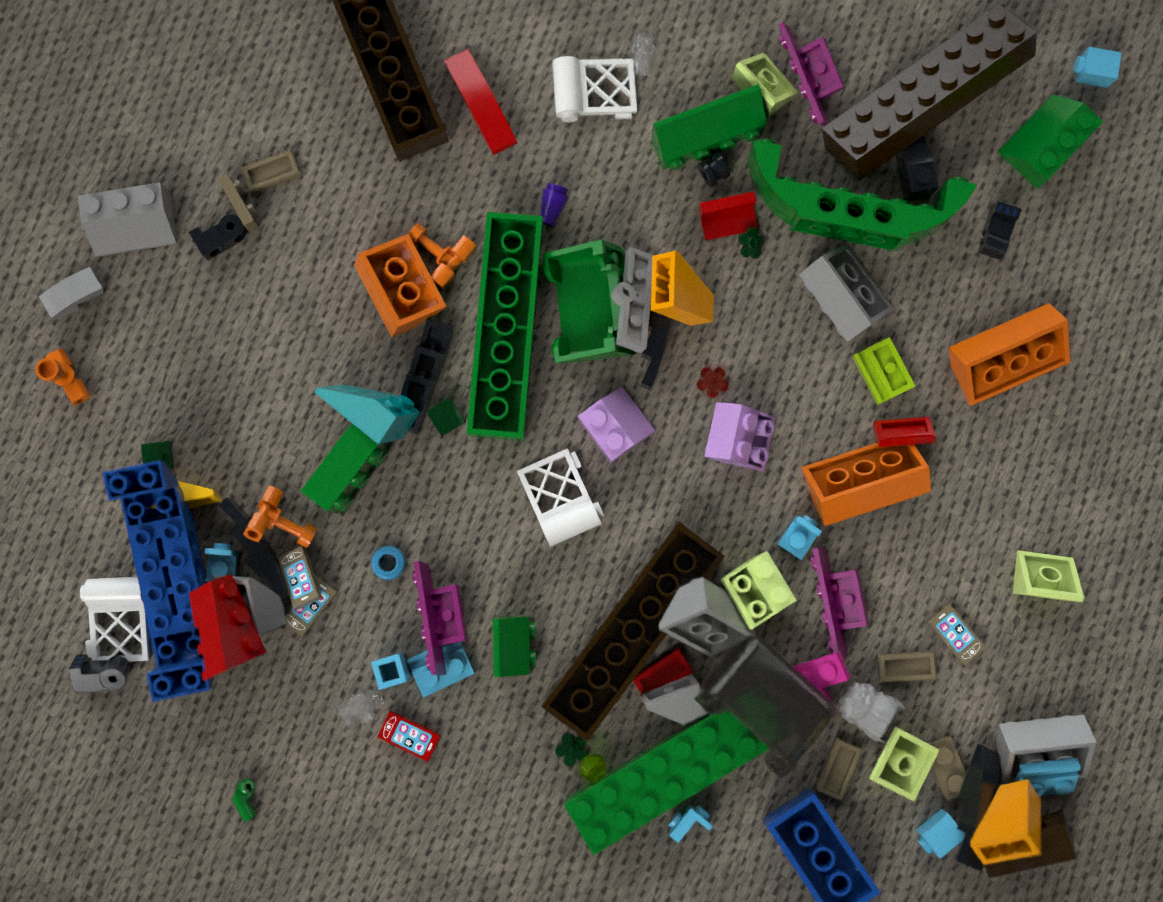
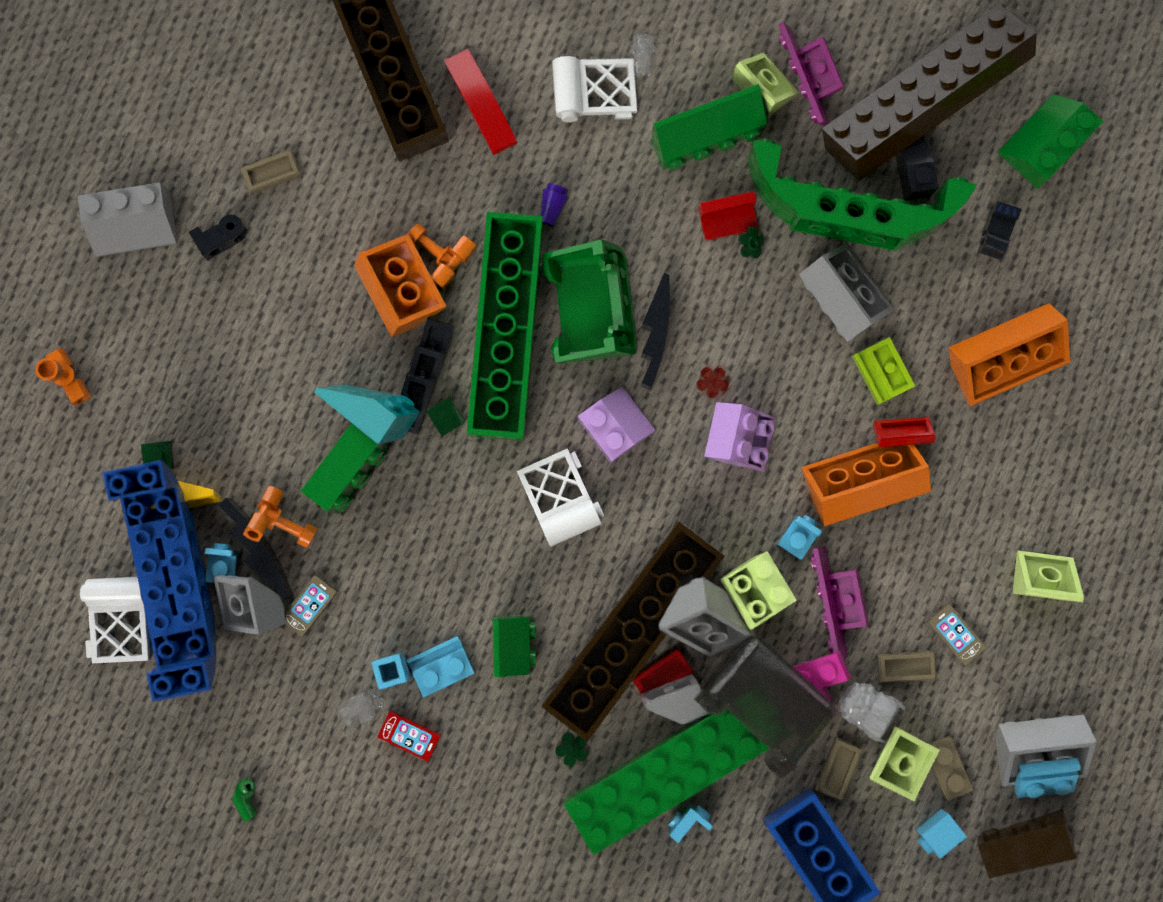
(68, 293): light grey slope -> none
(98, 674): black leg -> none
(224, 627): red wedge -> none
(245, 211): dark tan plate -> none
(299, 577): tile -> none
(400, 562): dark azure piece -> none
(441, 617): magenta bracket -> none
(592, 767): clear neon green plate -> none
(634, 300): light grey hinge -> none
(679, 291): light orange slope -> none
(714, 170): black wheel -> none
(978, 791): black slope -> none
(1010, 825): light orange slope -> none
(1097, 67): medium azure brick -> none

